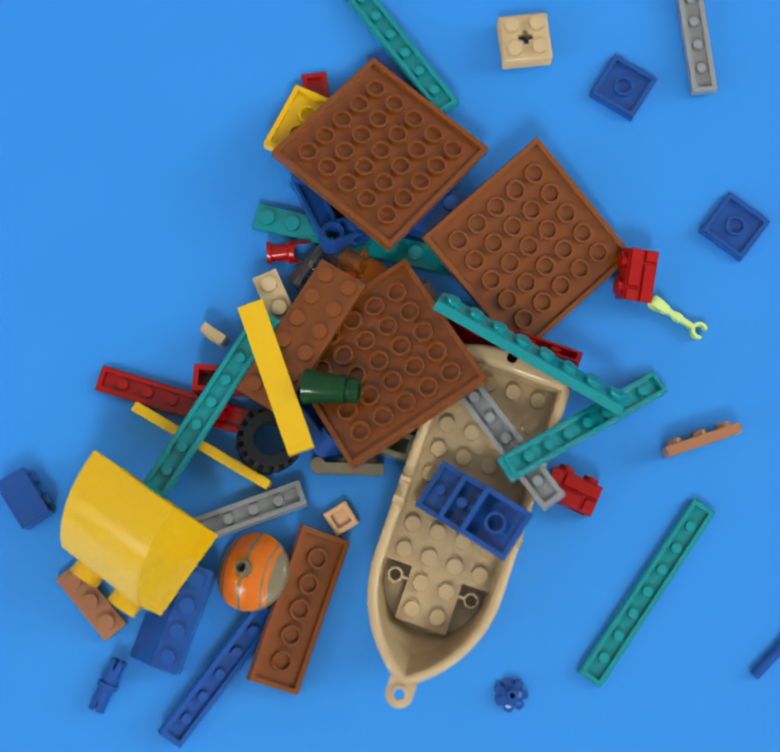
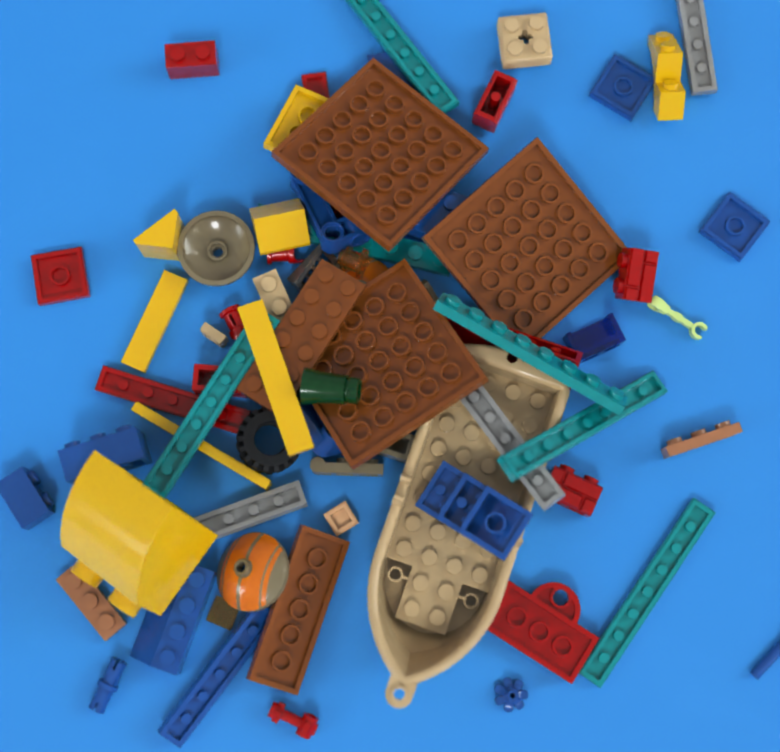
(60, 276): none -> red tile
(125, 448): none -> blue brick
(154, 321): none -> yellow tile
(161, 238): none -> yellow slope
(192, 59): none -> red brick
(216, 232): none -> dark tan dish
(222, 614): none -> clear orange tile
(233, 320): none -> red piece
(280, 226): none -> yellow slope
(305, 725): none -> red bar
(494, 101): none -> red brick
(545, 629): none -> red plate
(596, 338): none -> clear blue panel
(667, 67): none -> yellow arch

